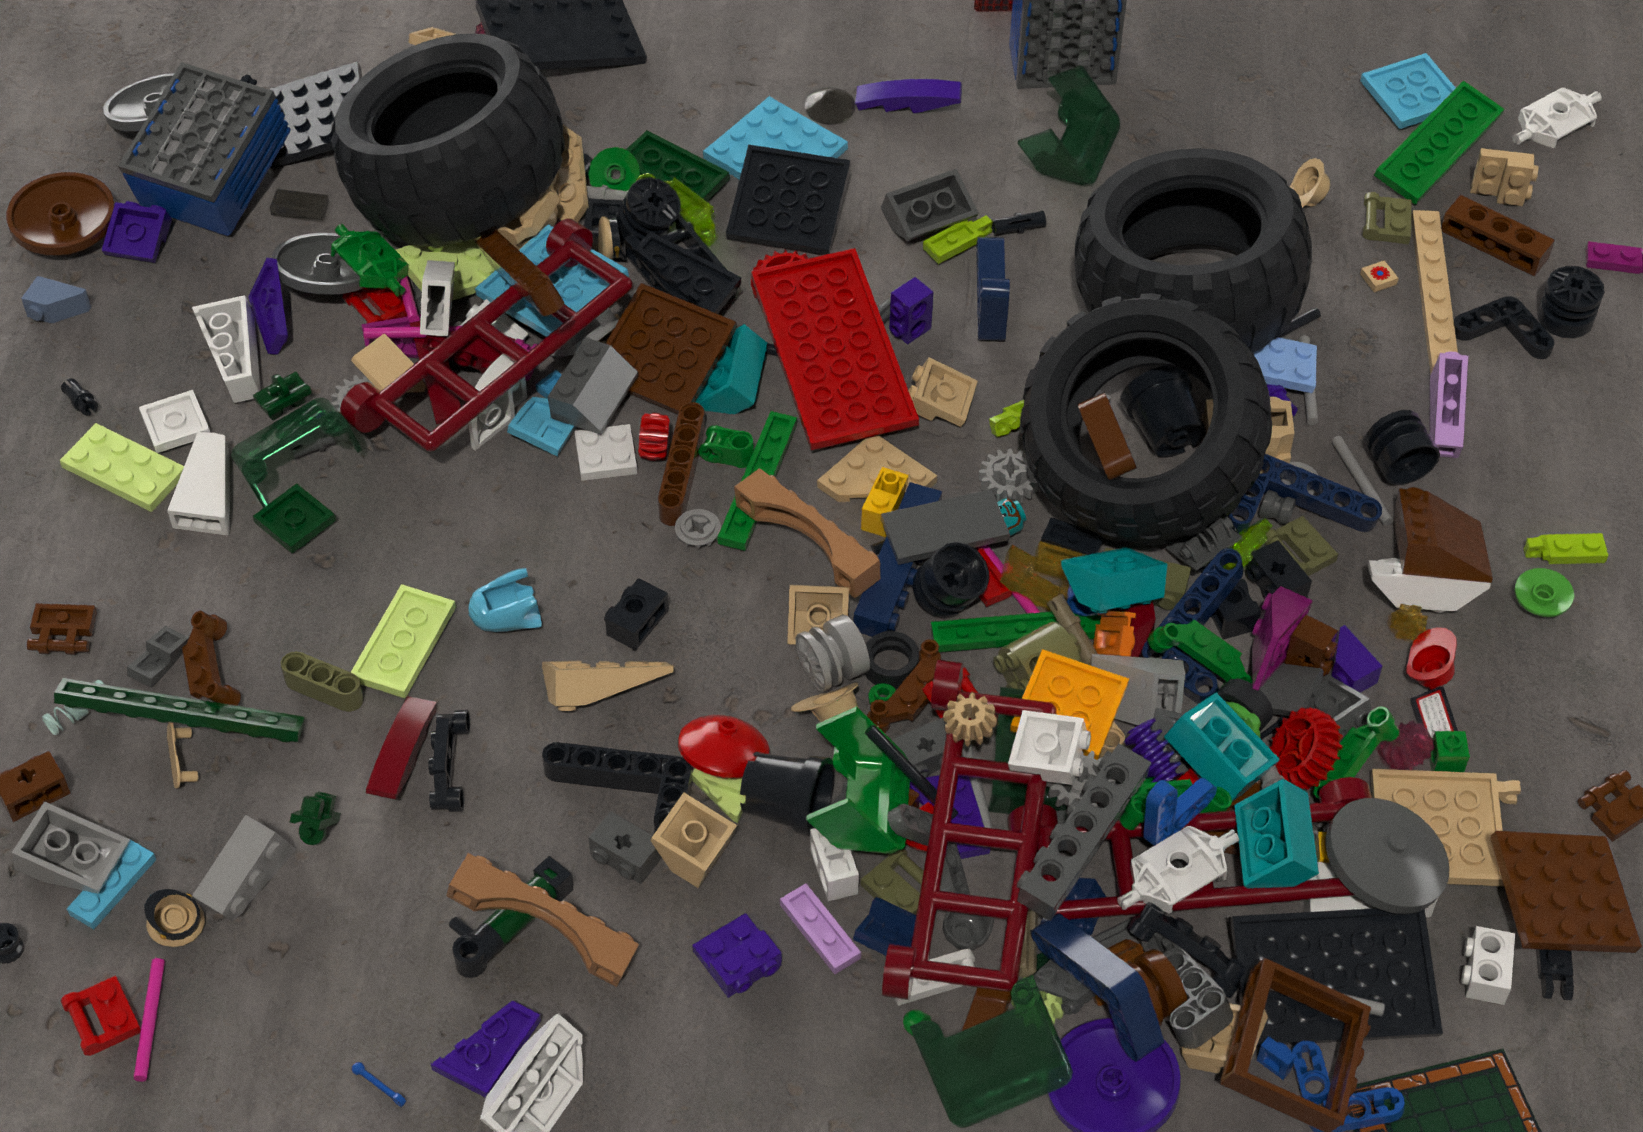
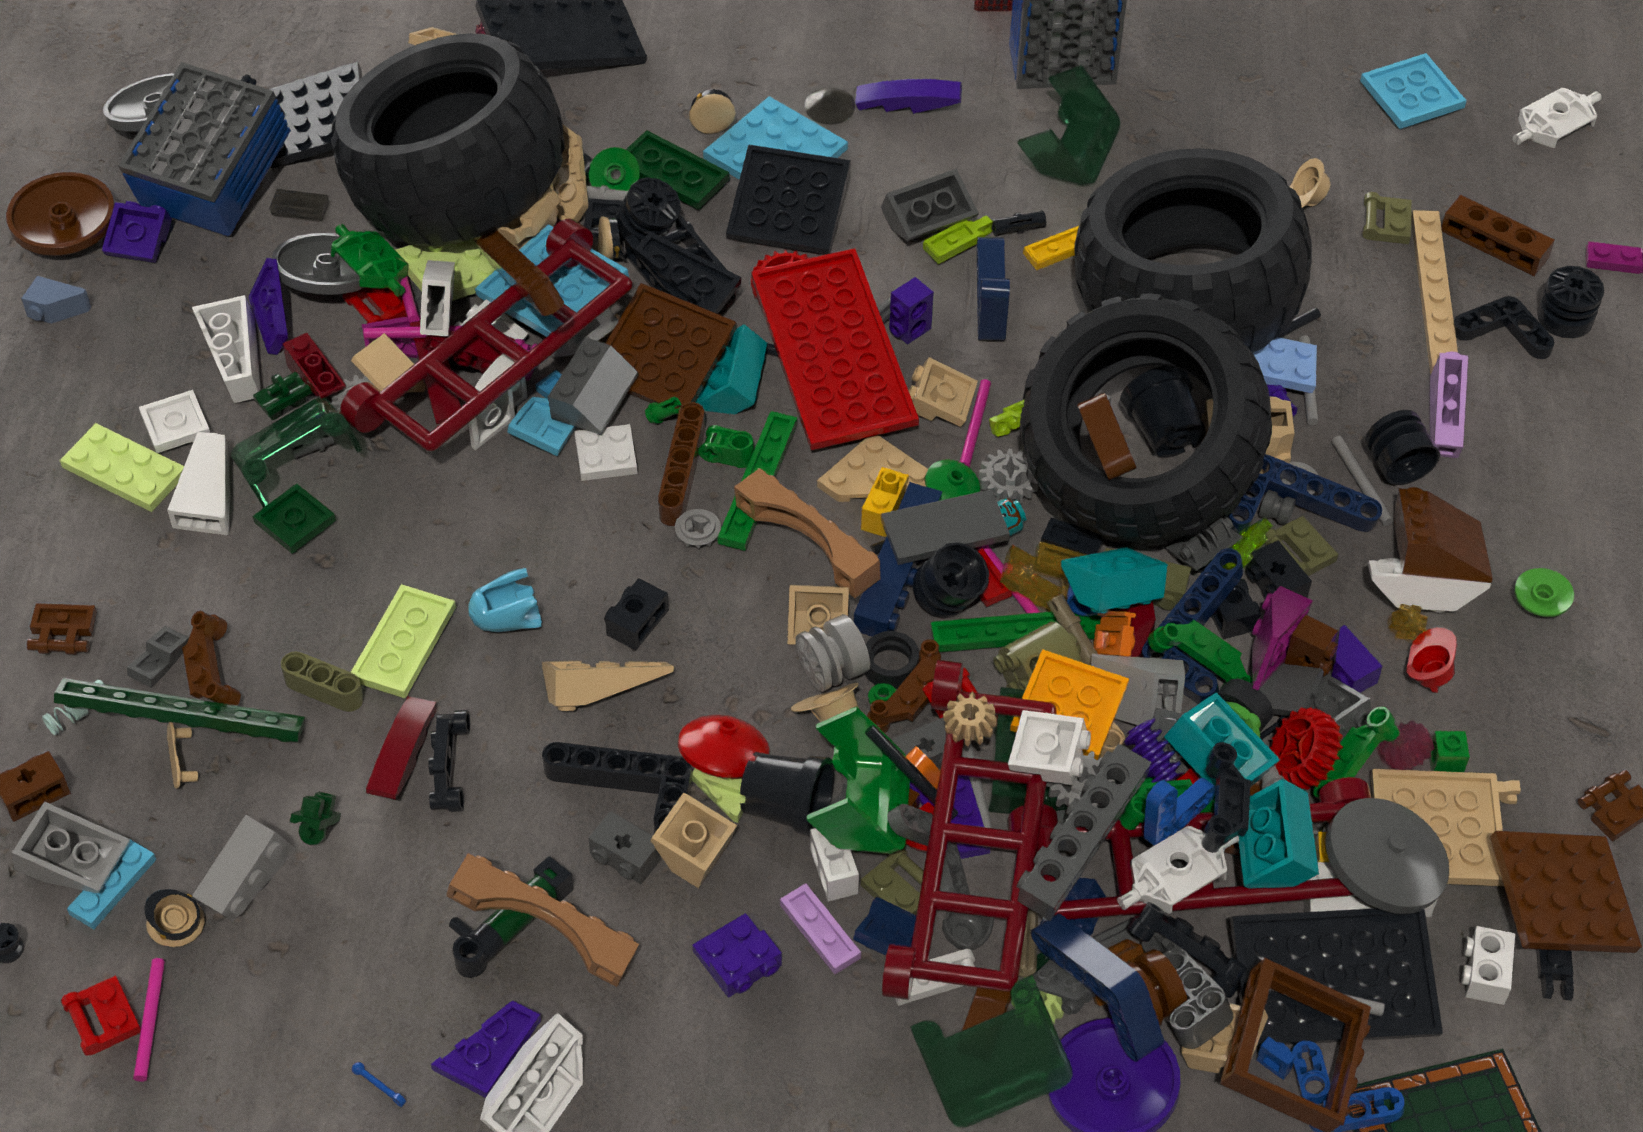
(80, 398): black pin -> none
(312, 366): none -> dark red slope
(653, 436): red gear -> none
(658, 411): none -> green pin
(693, 209): clear neon green plate -> none
(712, 111): none -> tan piece
(913, 1017): green hinge -> none
(924, 765): none -> orange beam
(942, 477): none -> green dish
(975, 422): none -> dark pink bar
(1051, 249): none -> yellow tile
(1231, 799): none -> black plate
(1379, 276): tan tile -> none
(1433, 711): slope -> none
(1439, 142): green plate -> none
(1505, 176): tan plate -> none
(1567, 548): lime hinge -> none

